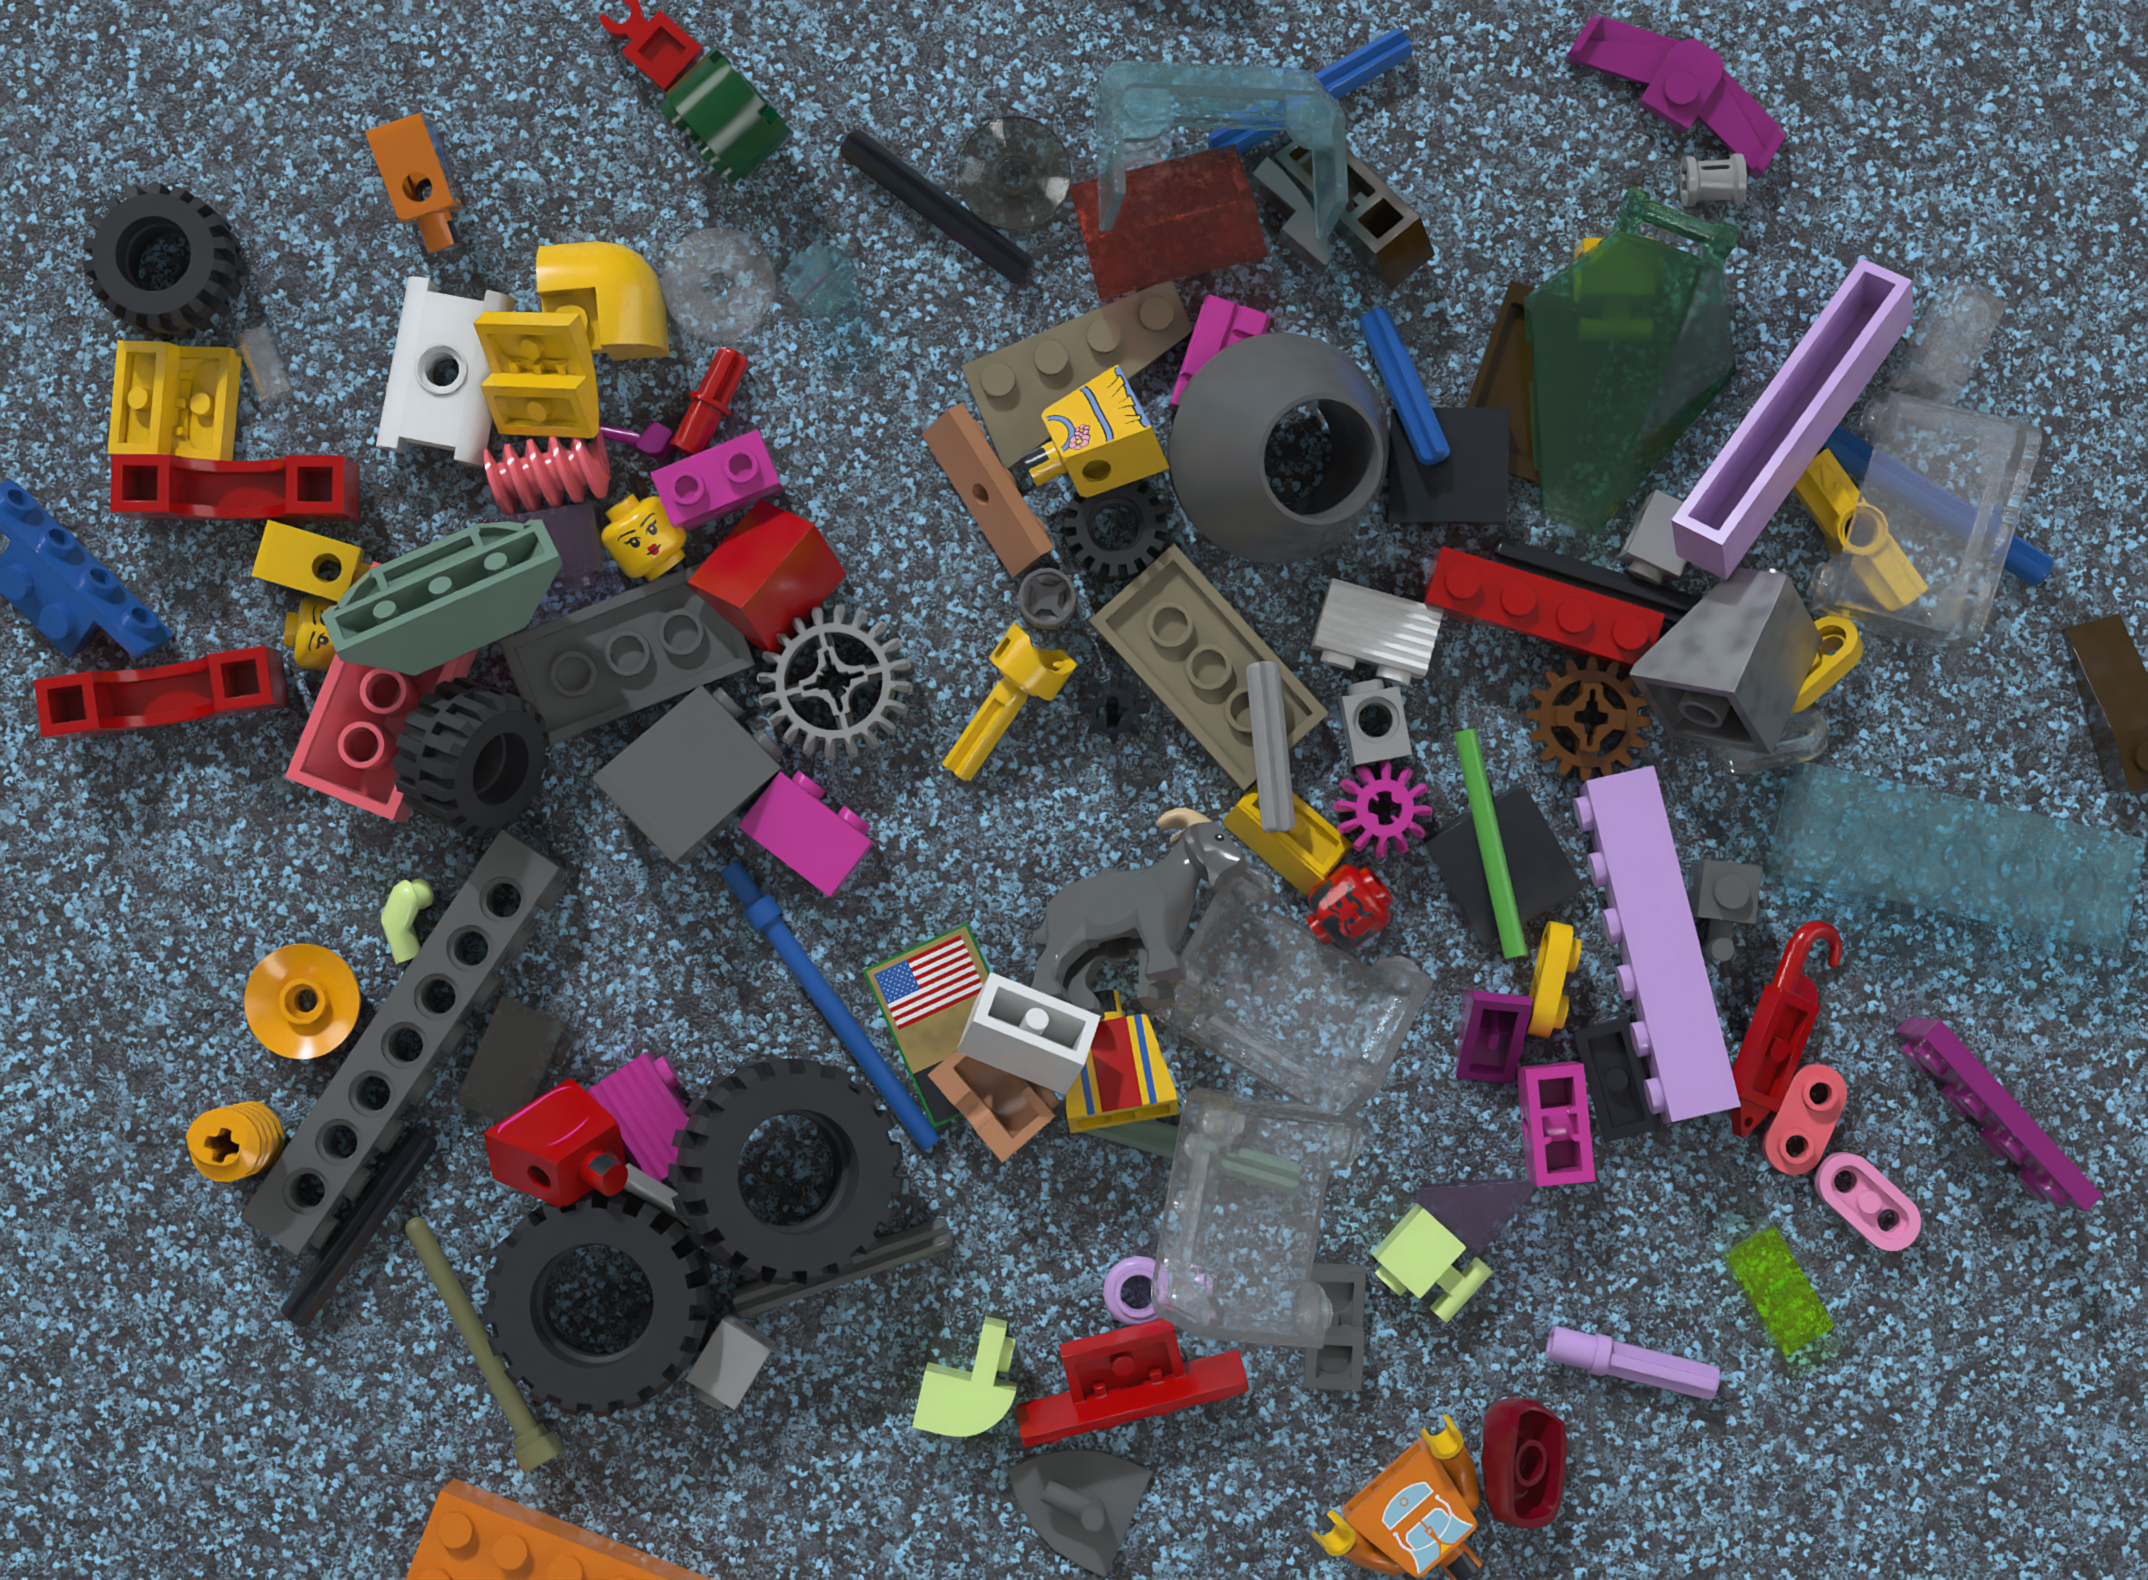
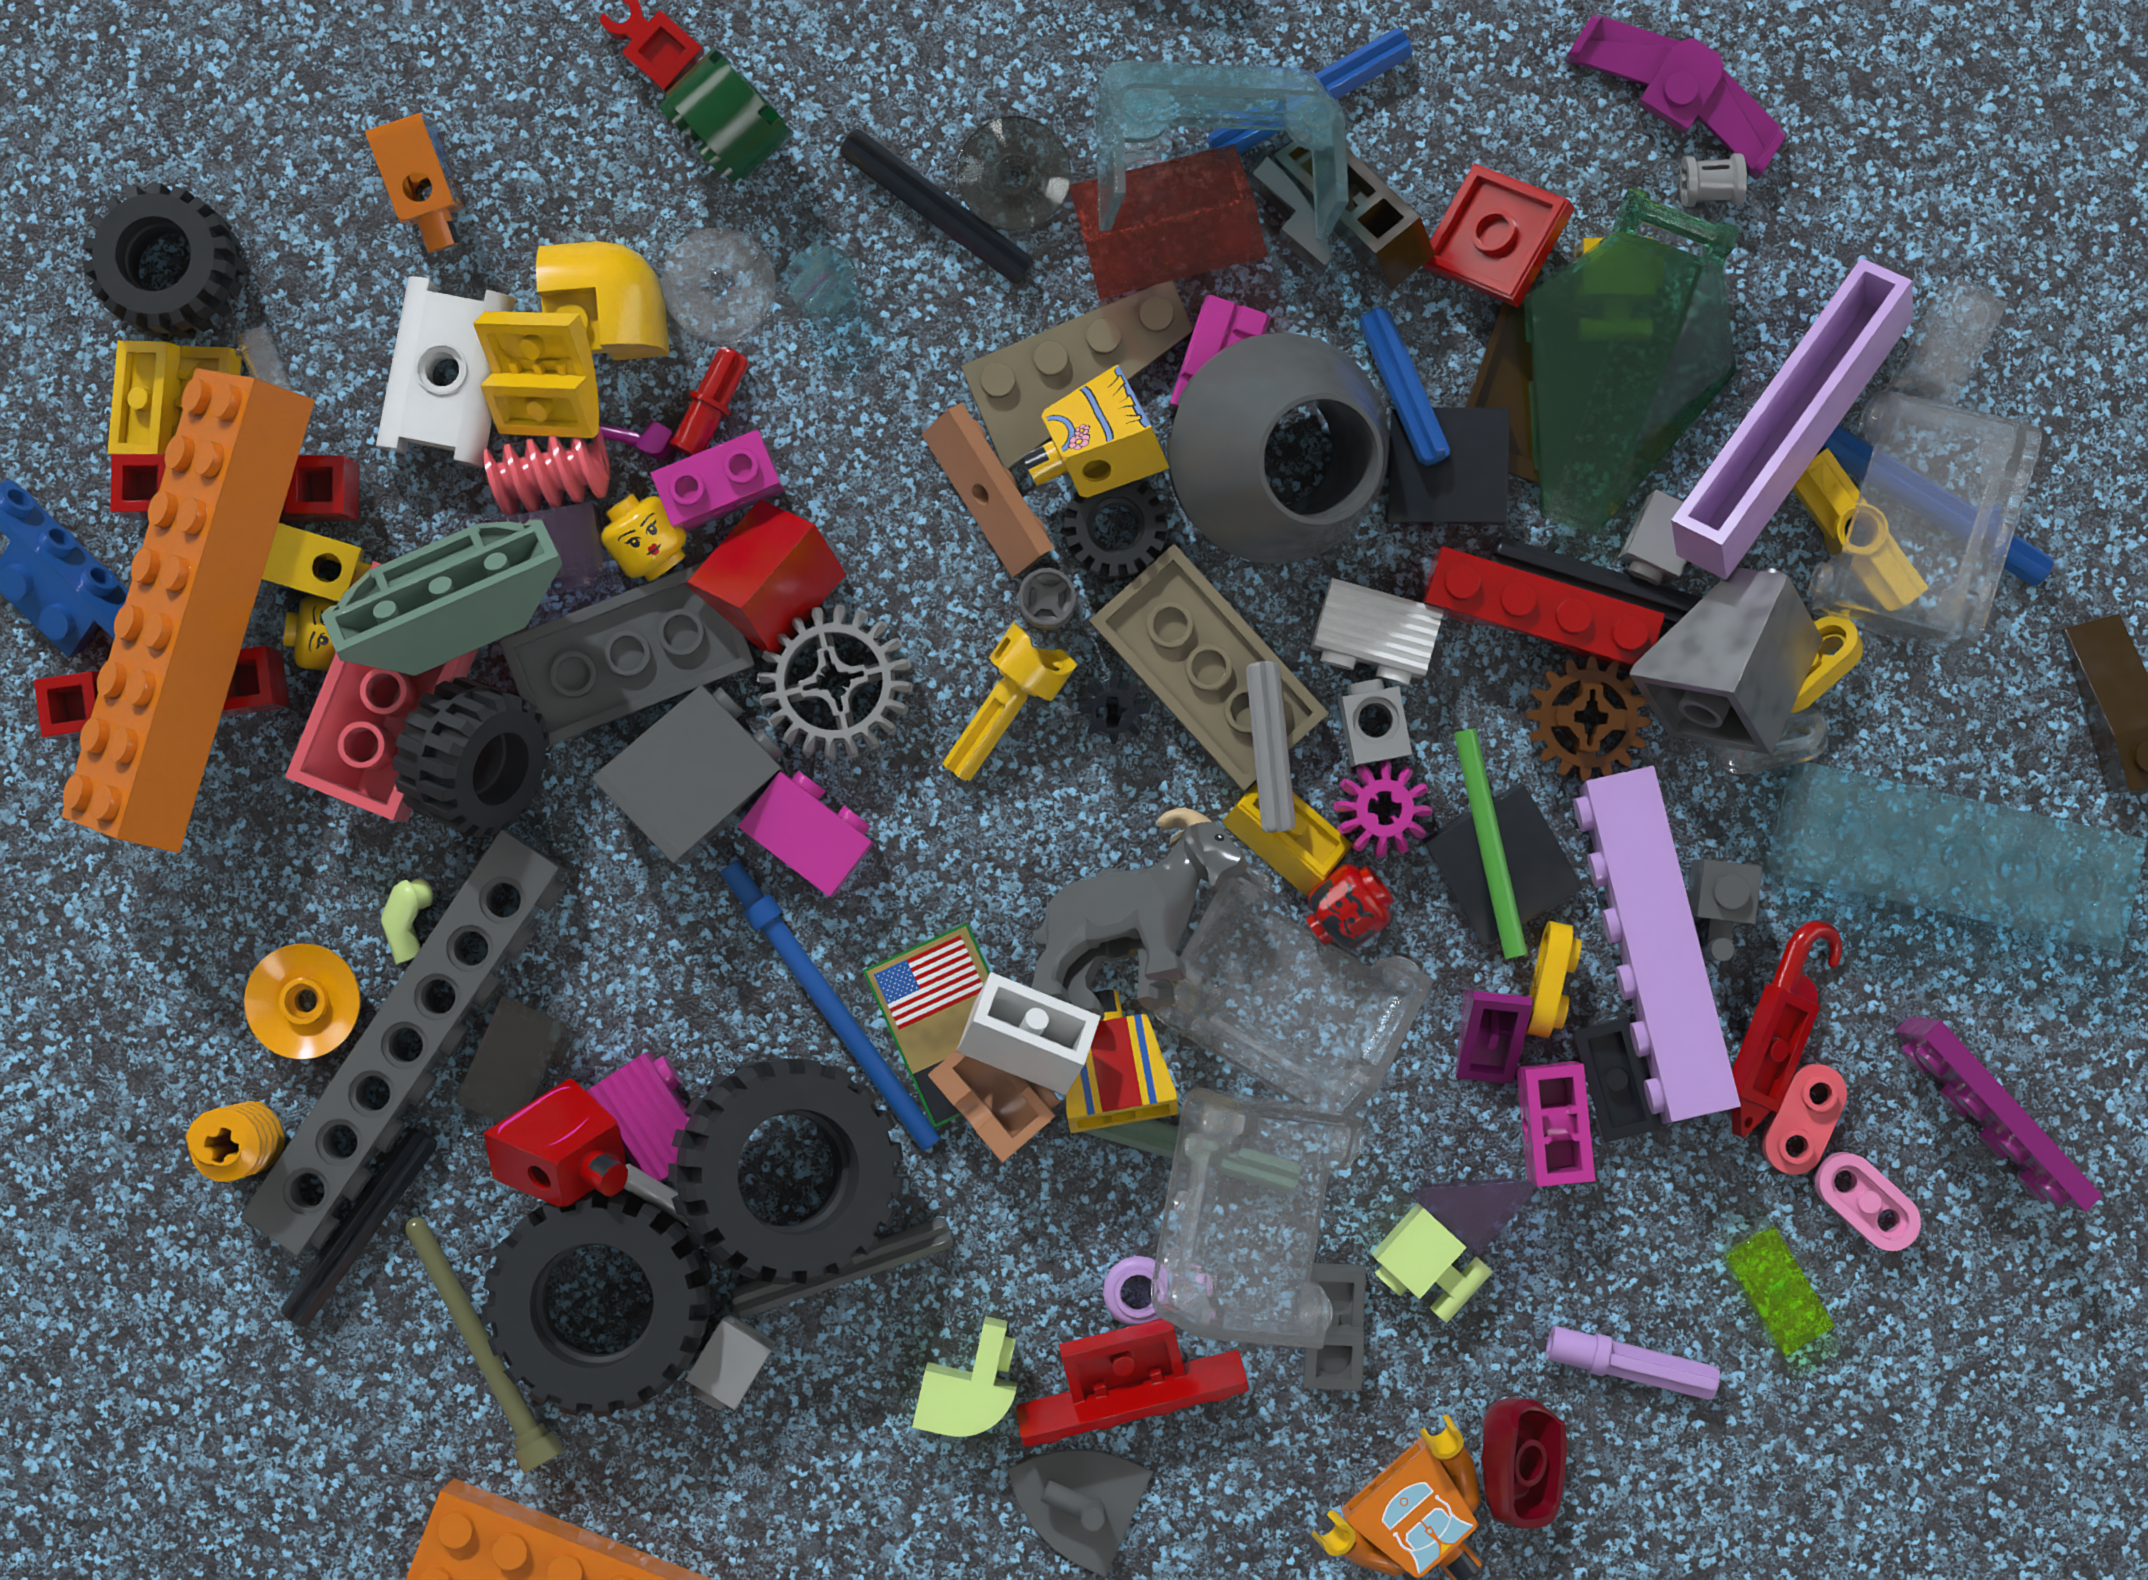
(187, 609): none -> orange brick
(1497, 234): none -> red plate

